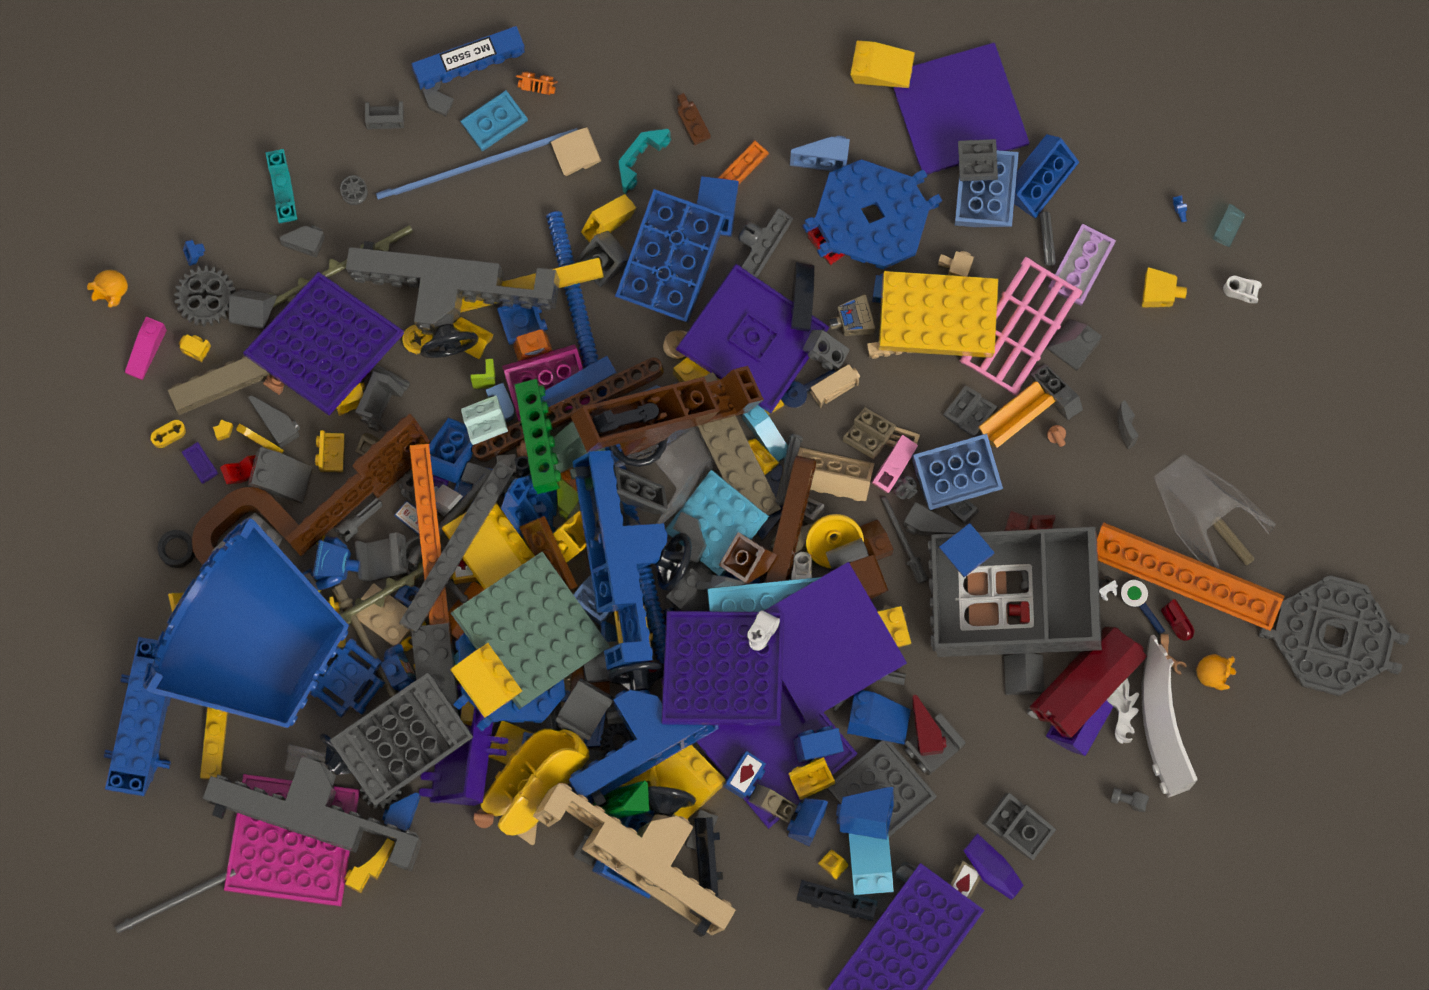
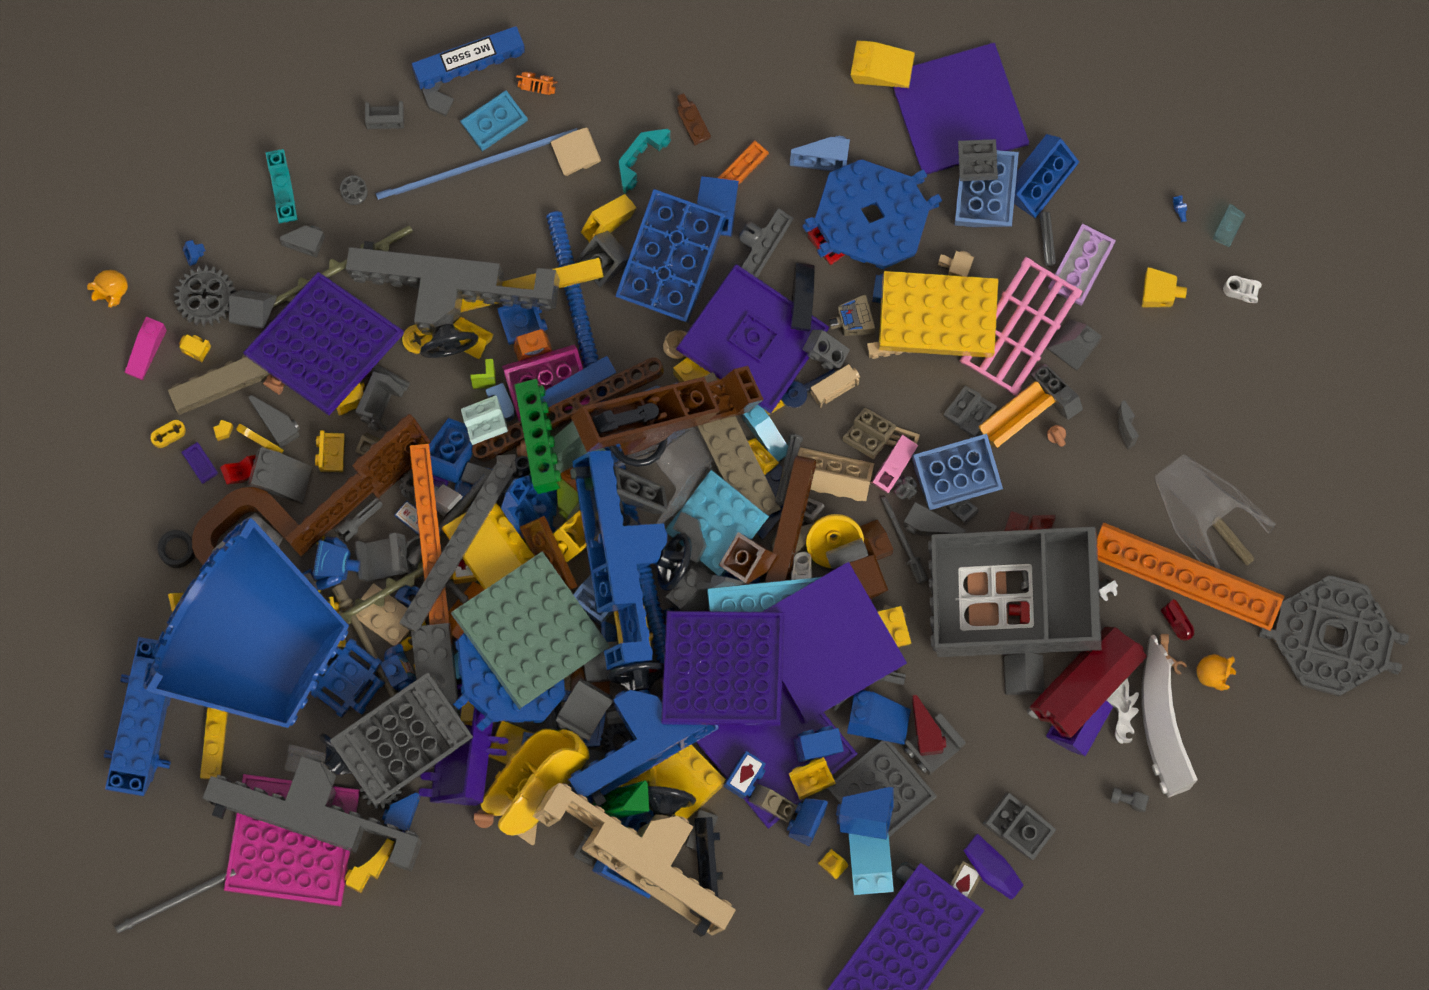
(486, 680): yellow slope -> none
(763, 627): white piece -> none
(837, 900): black hinge -> none
(966, 550): blue tile -> none
(1134, 595): piece -> none

